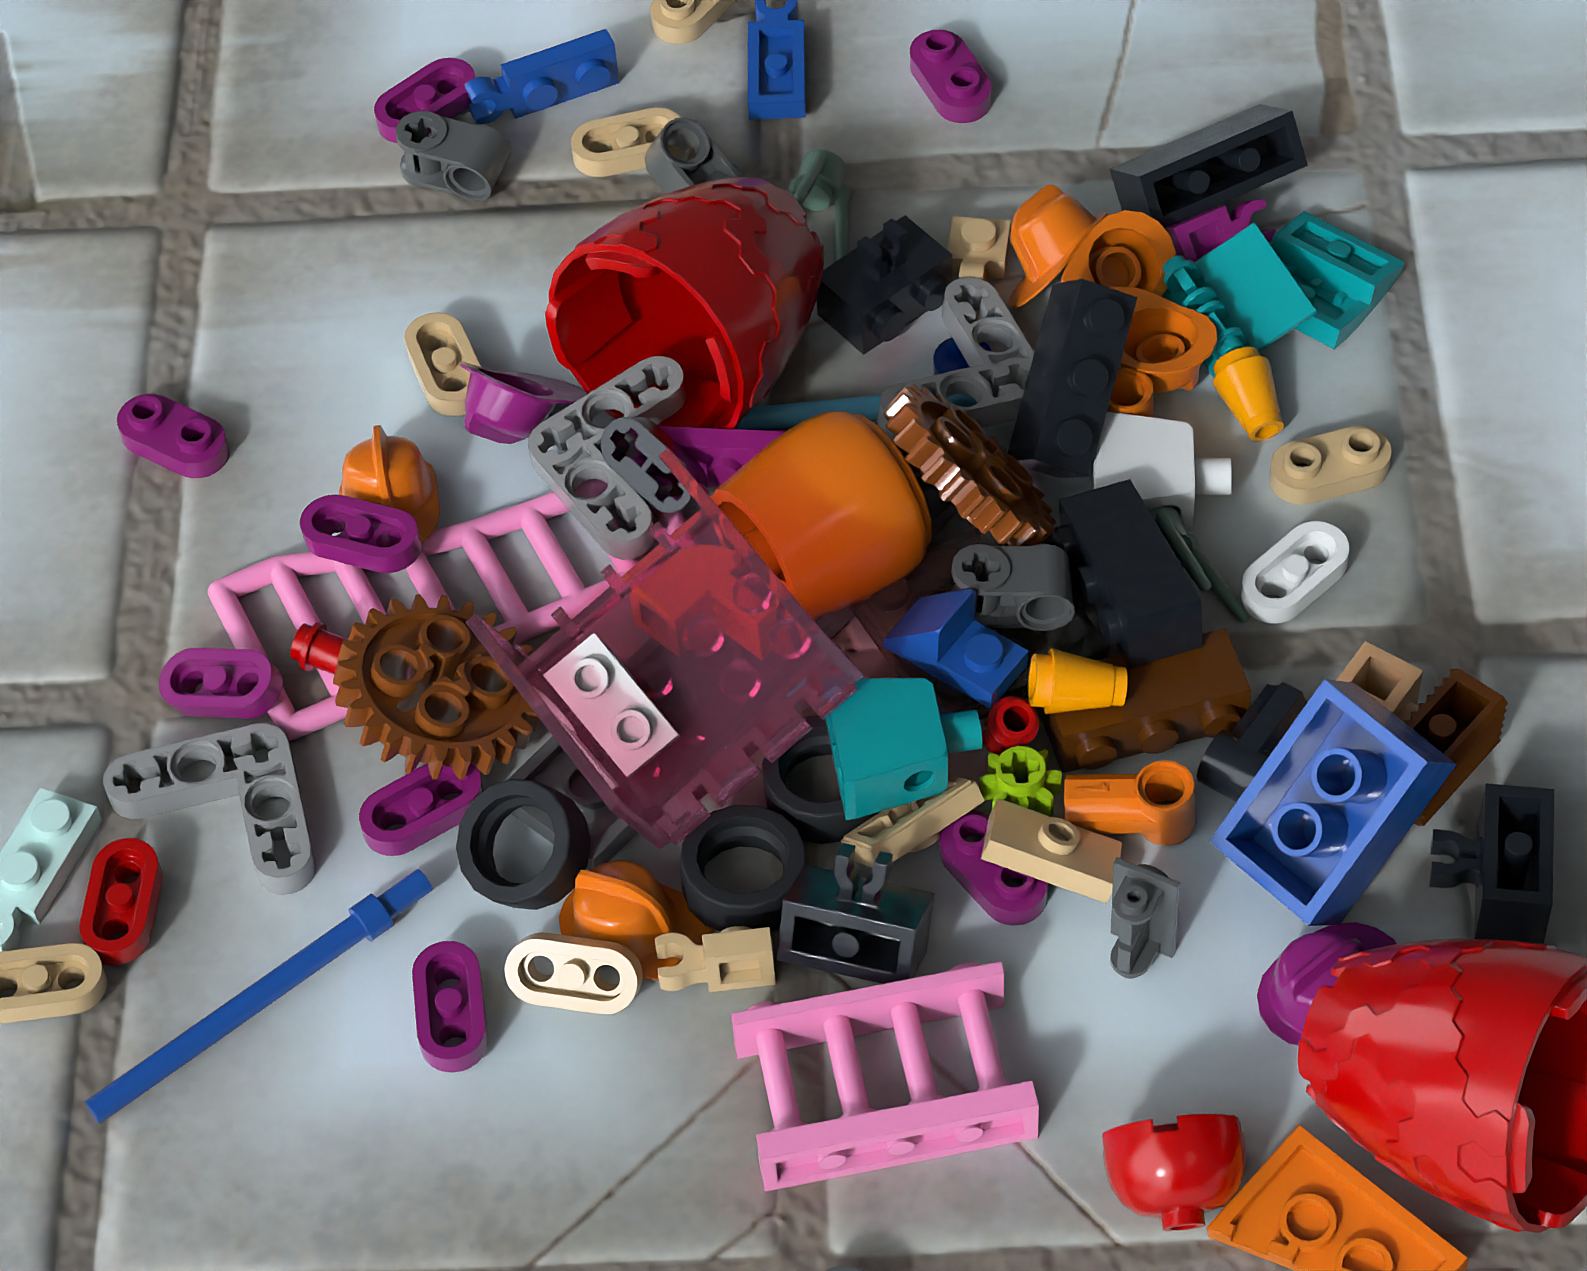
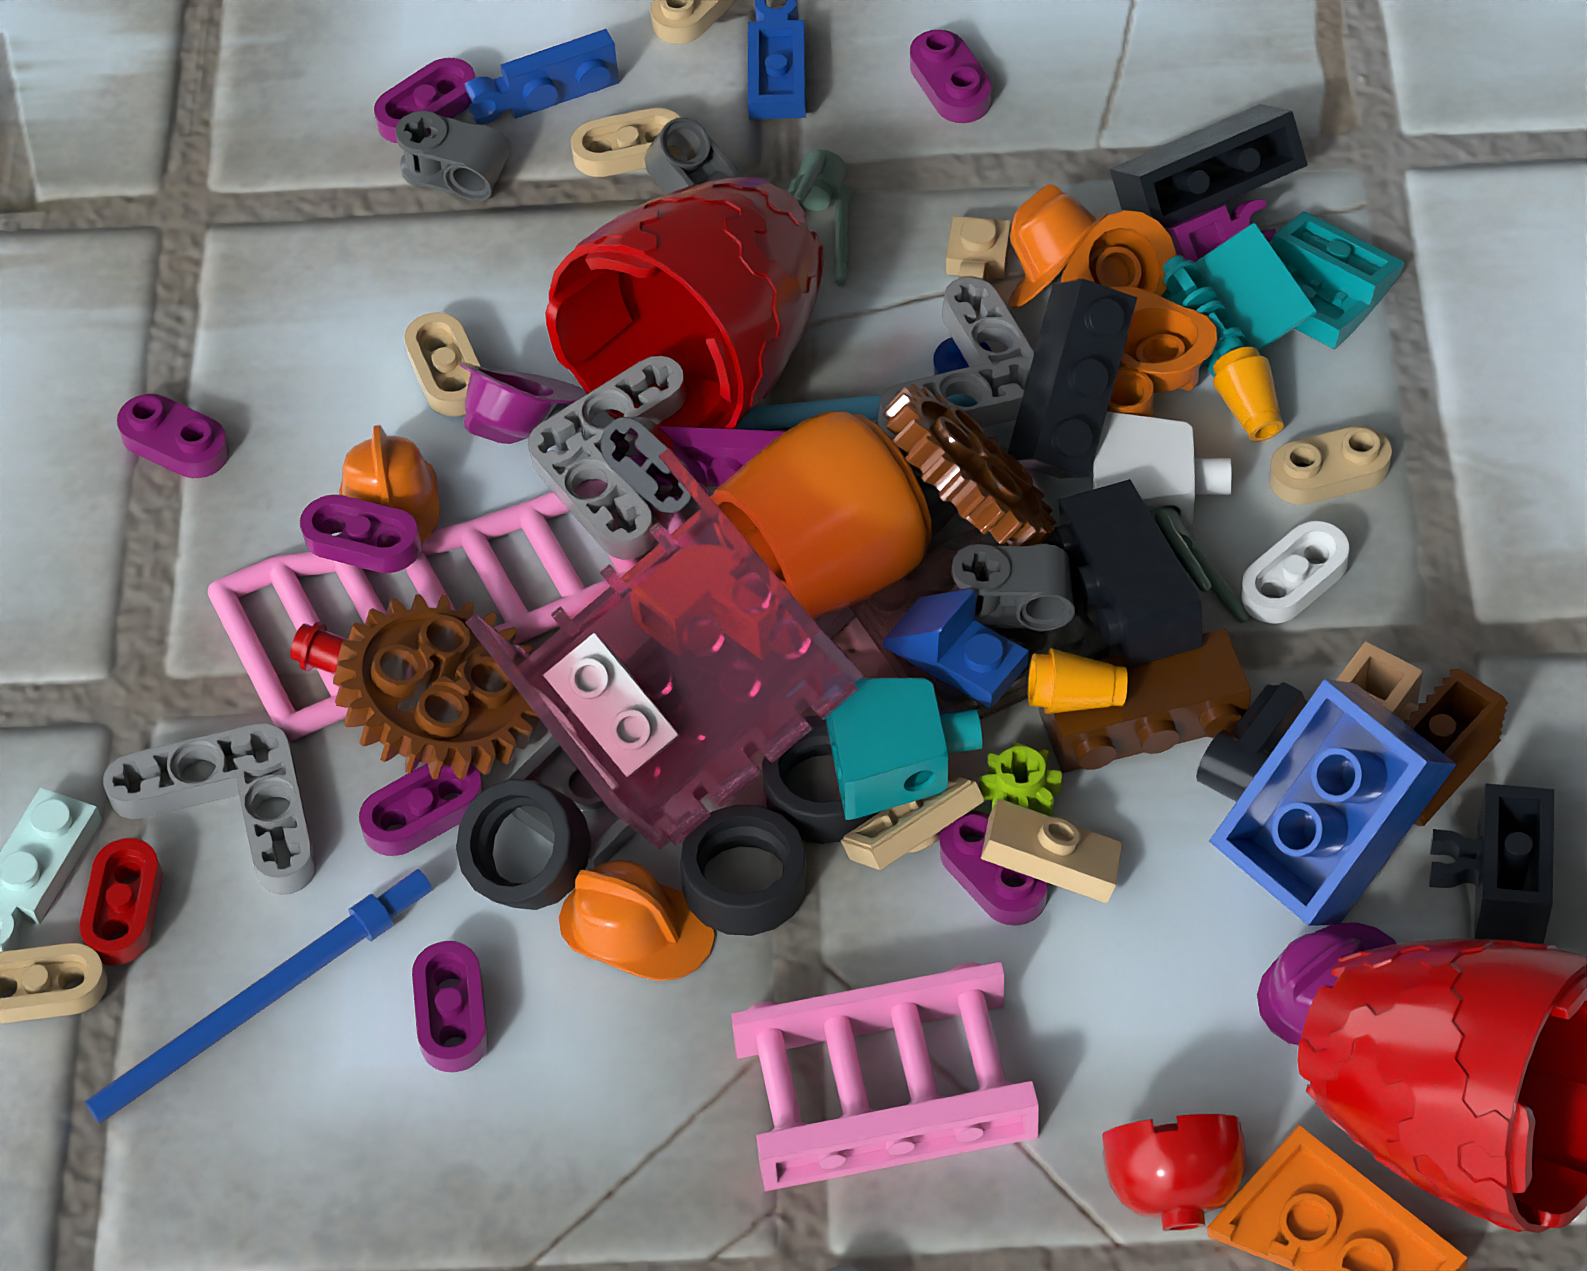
(227, 683): magenta plate -> none
(576, 973): plate -> none
(726, 960): tan plate -> none
(855, 922): black brick -> none
(884, 284): black brick -> none
(1016, 714): red pin -> none
(1129, 802): orange piece -> none
(1142, 917): dark grey hinge -> none

